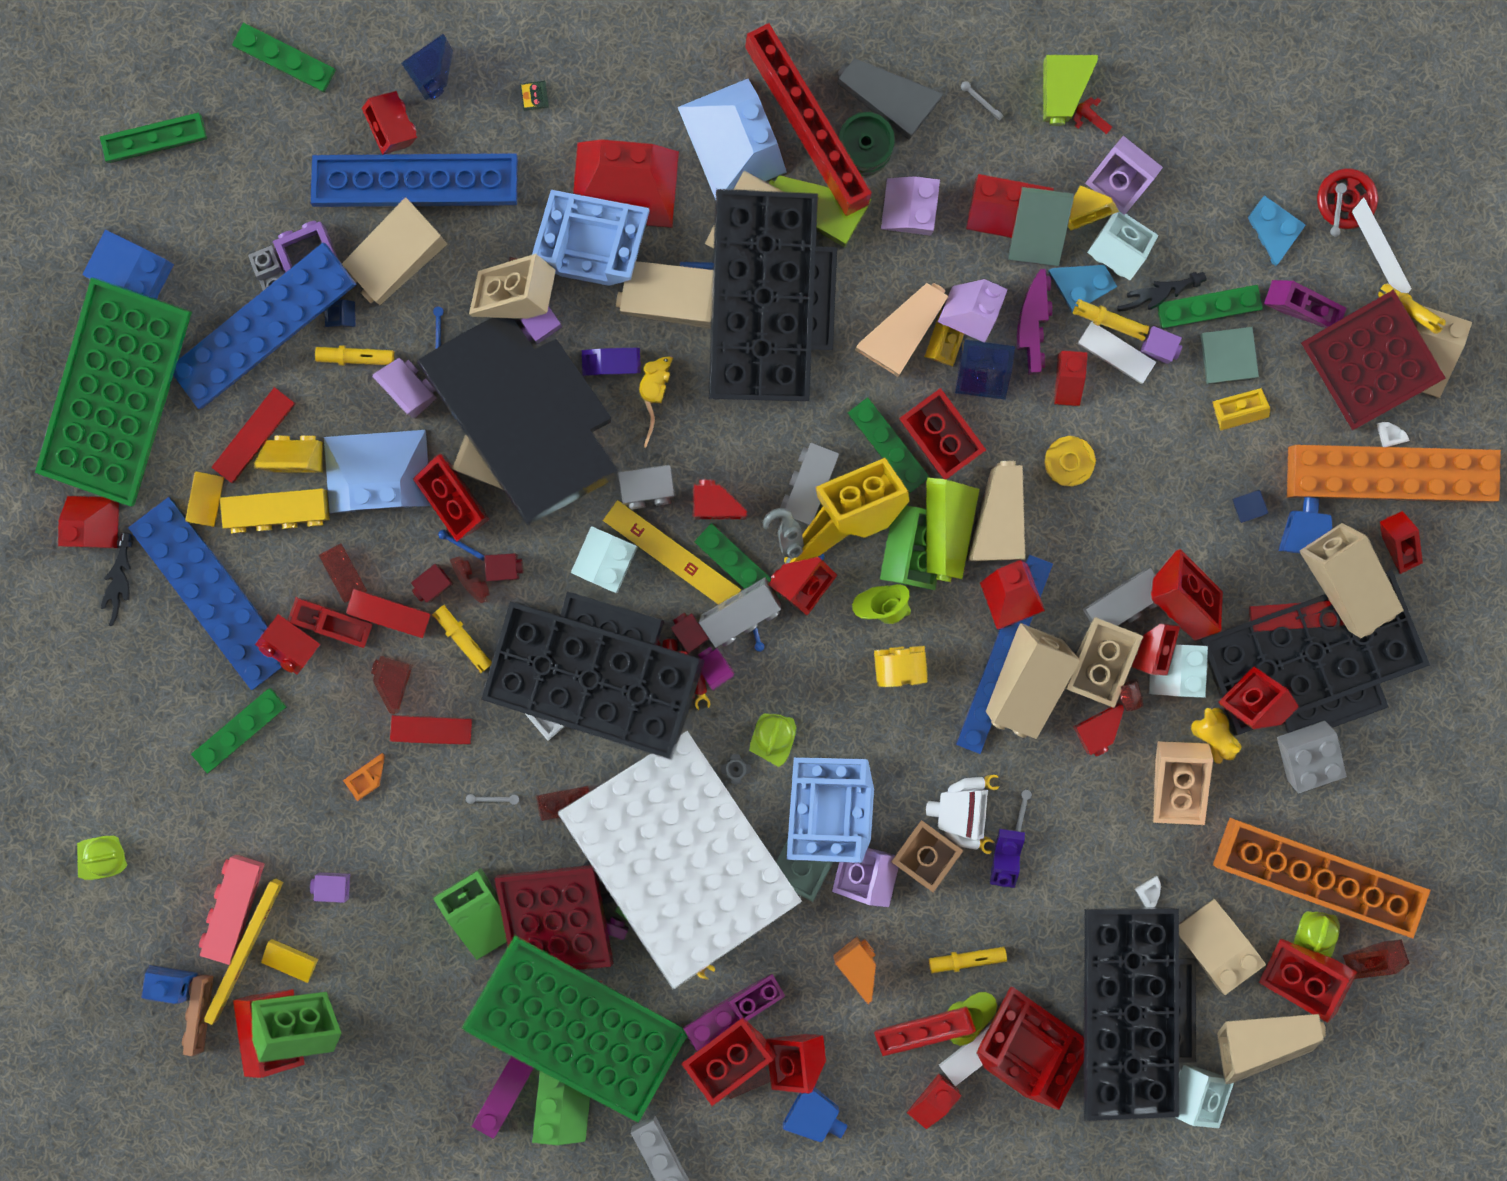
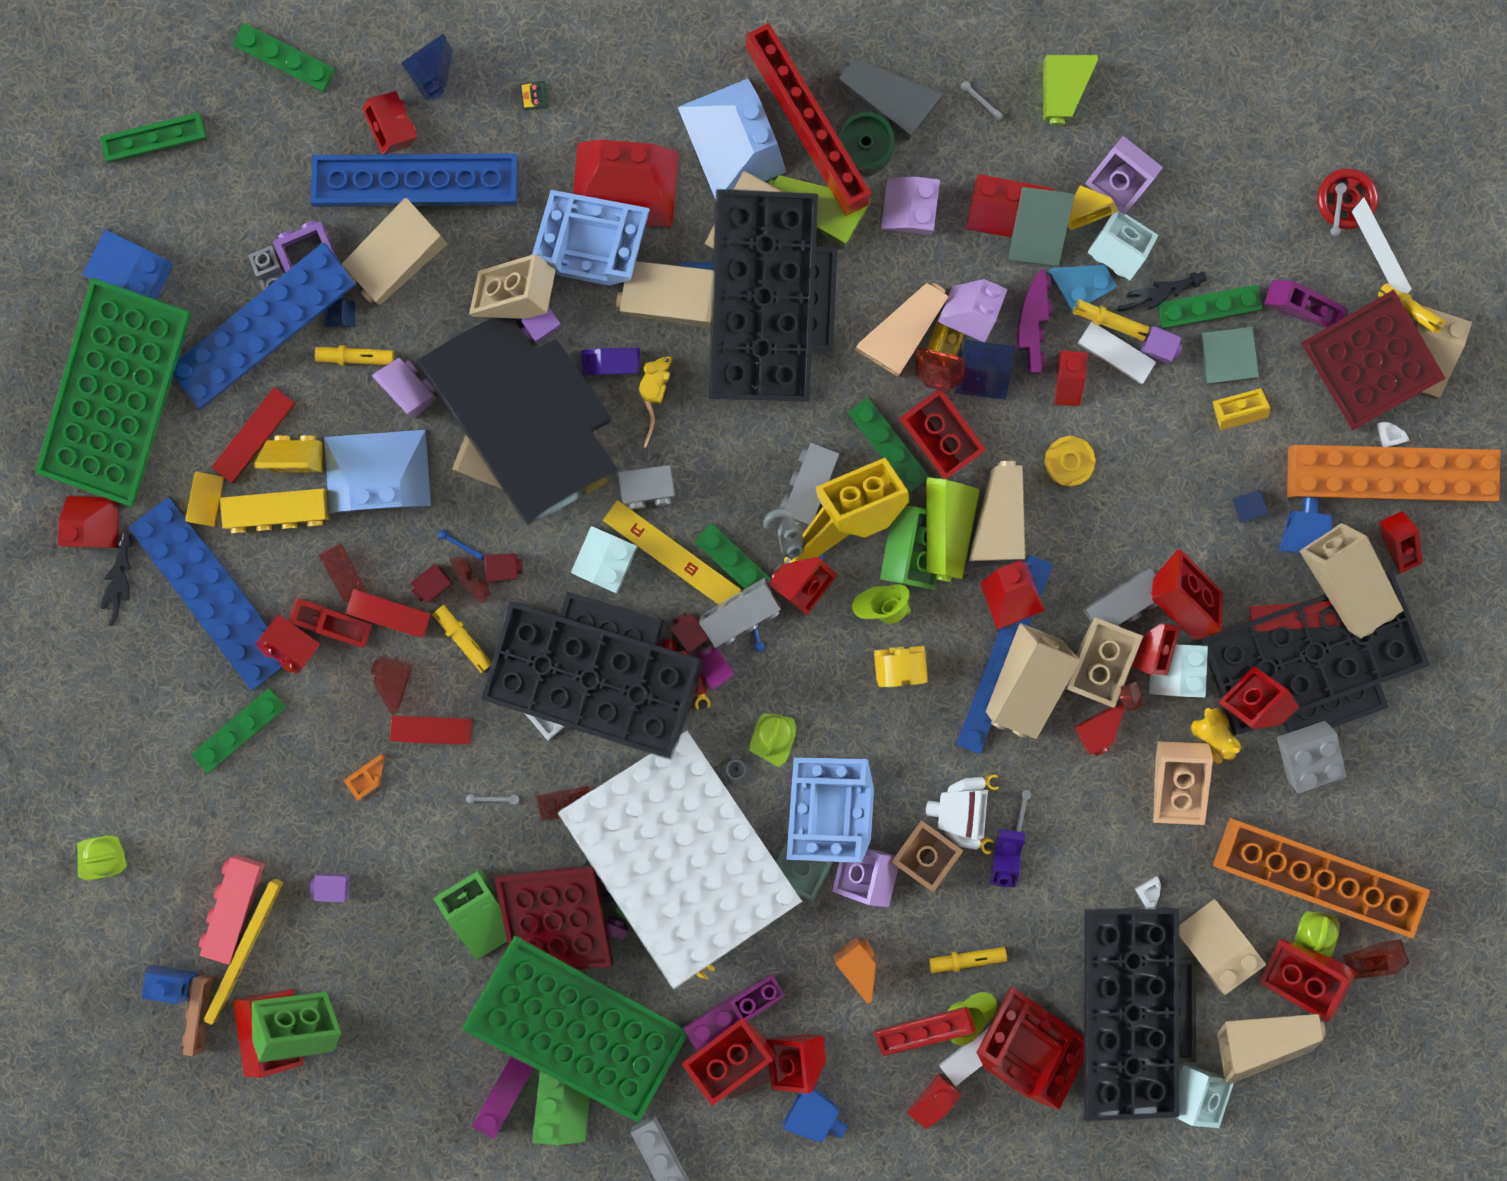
(289, 960): yellow slope -> none
(438, 312): blue hinge -> none
(450, 498): red slope -> none
(715, 502): red slope -> none
(939, 369): none -> clear red slope
(1084, 110): red piece -> none
(1275, 228): dark azure wing -> none

